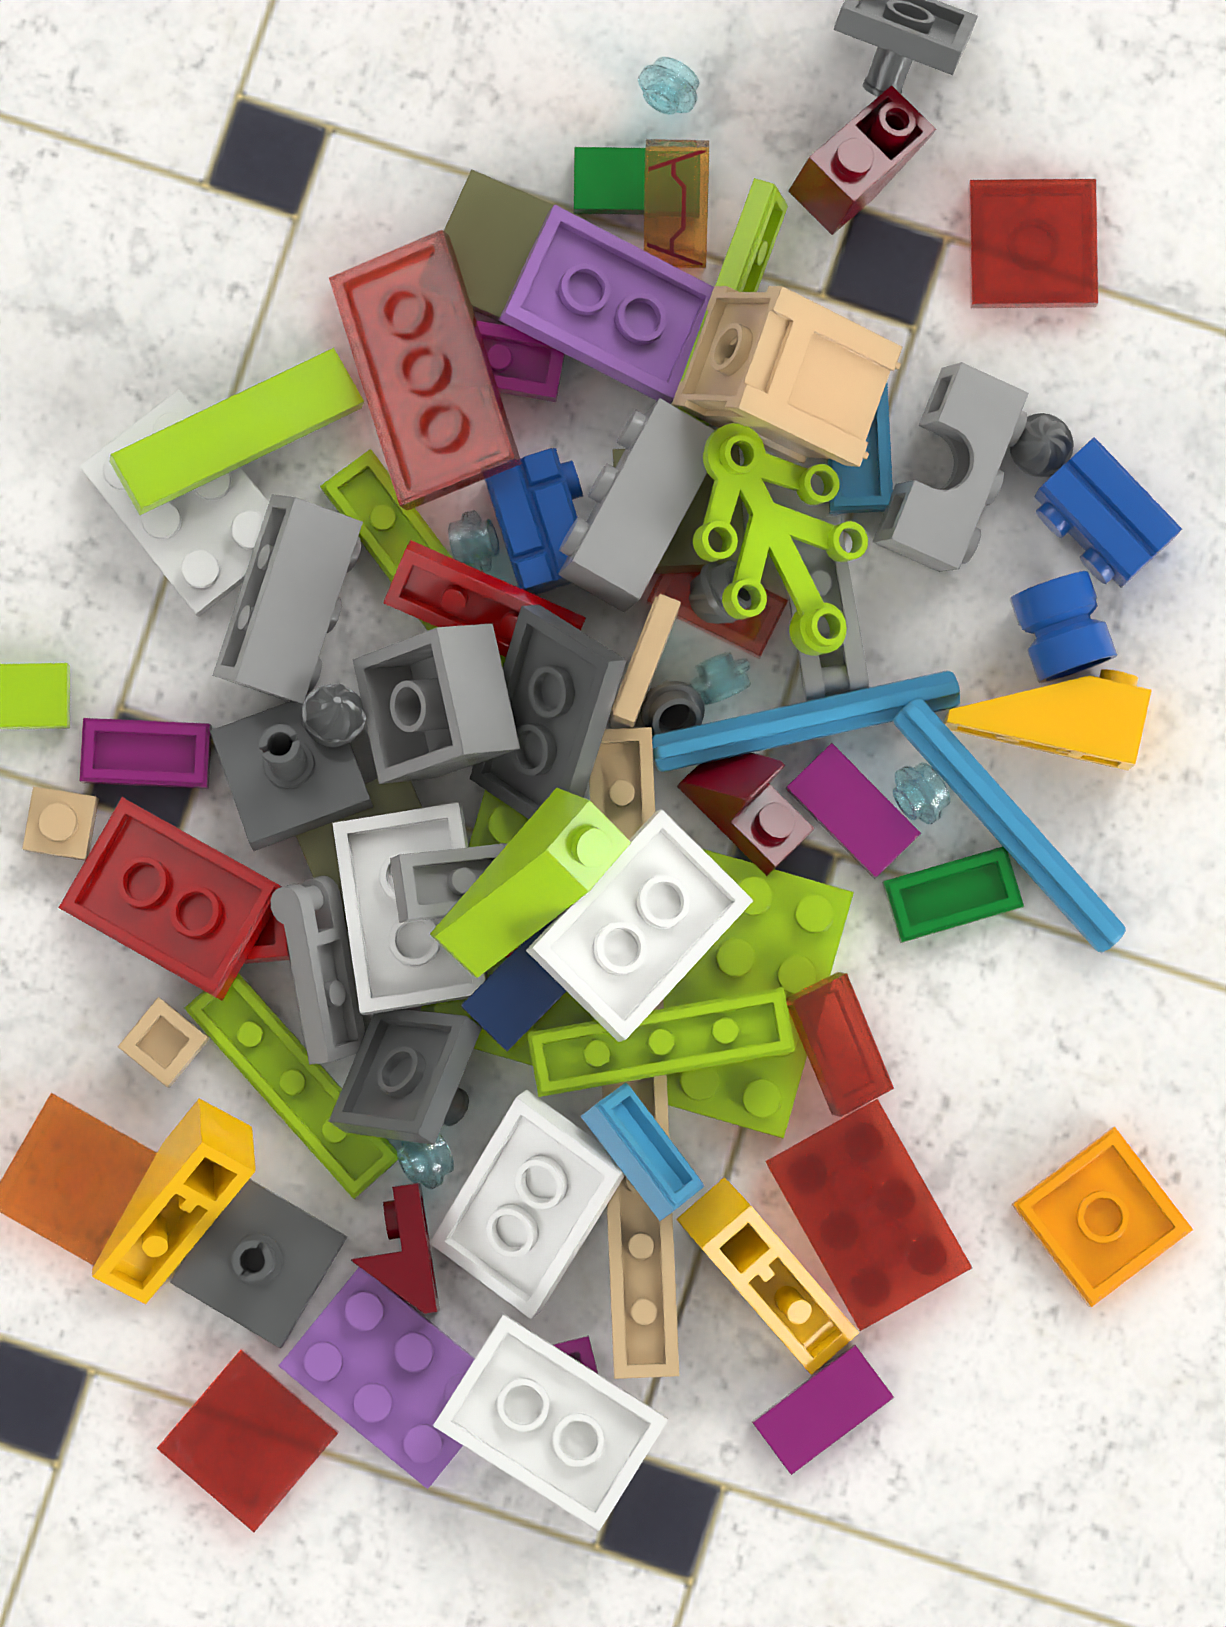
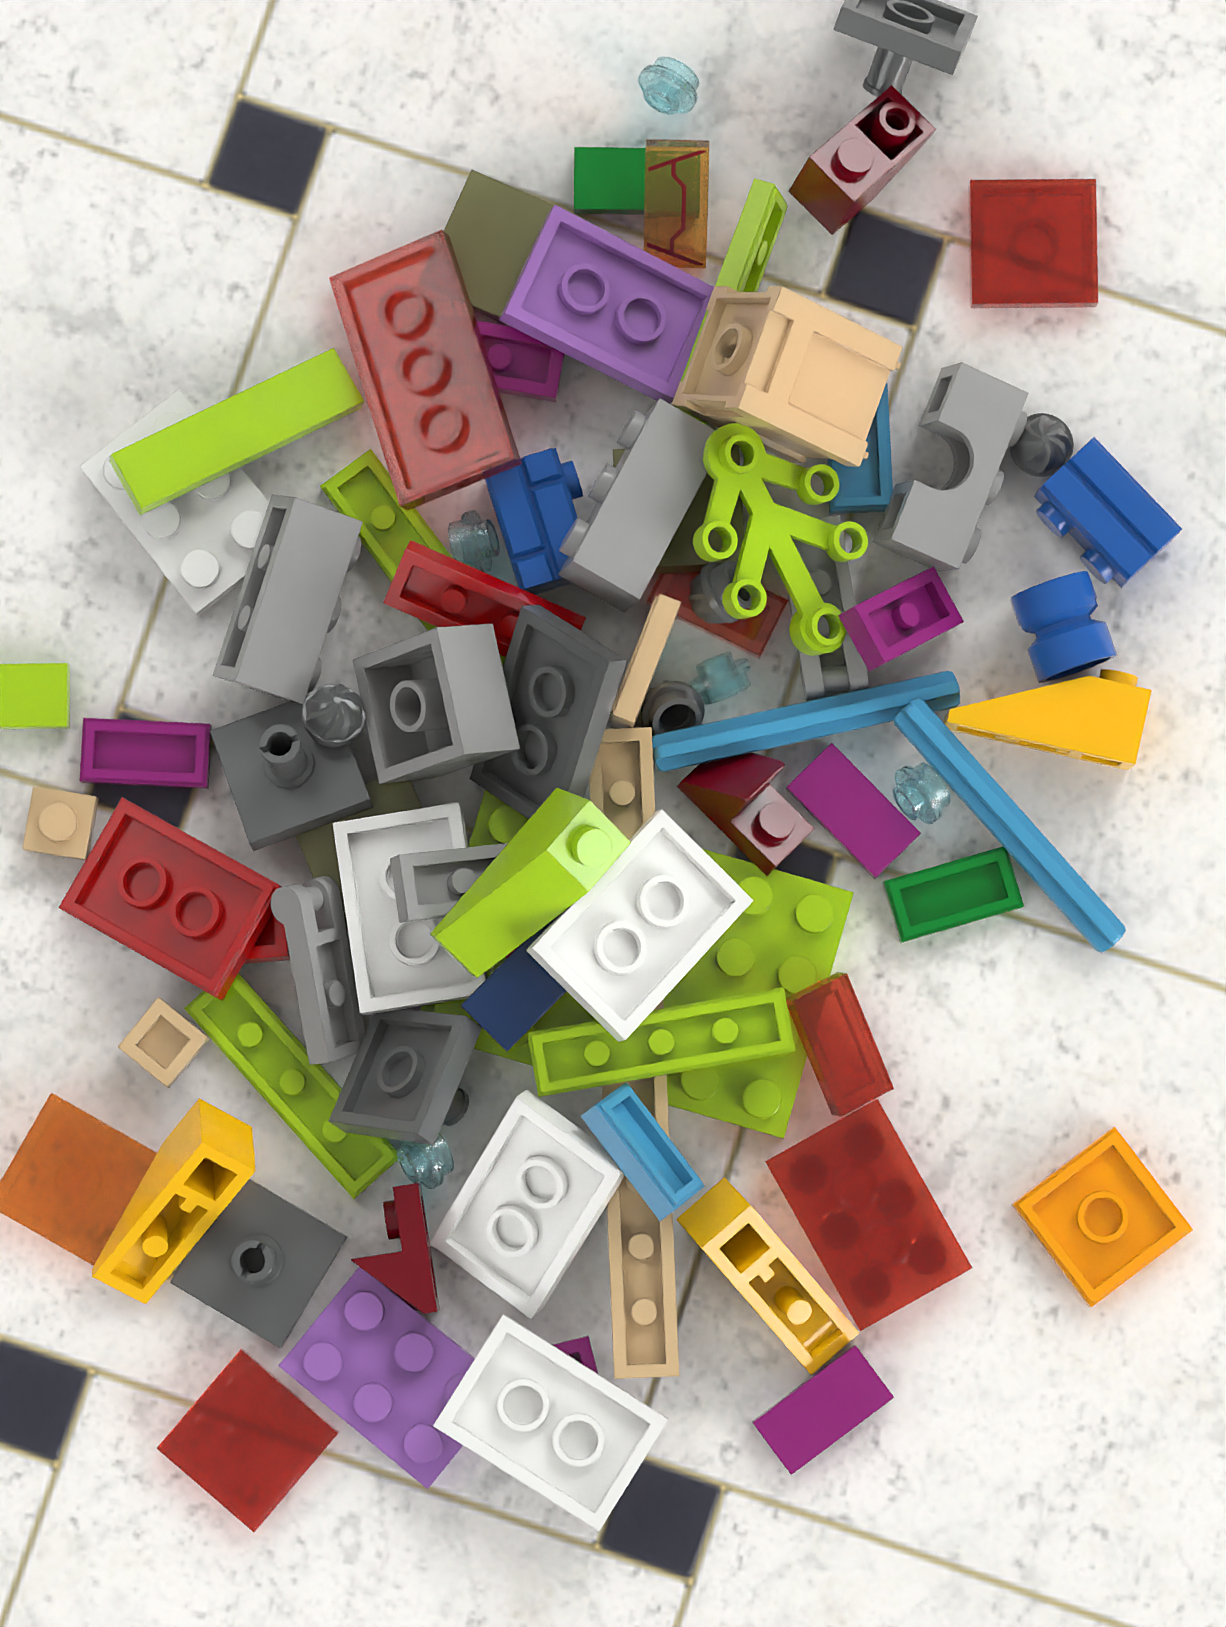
(901, 618): none -> magenta plate

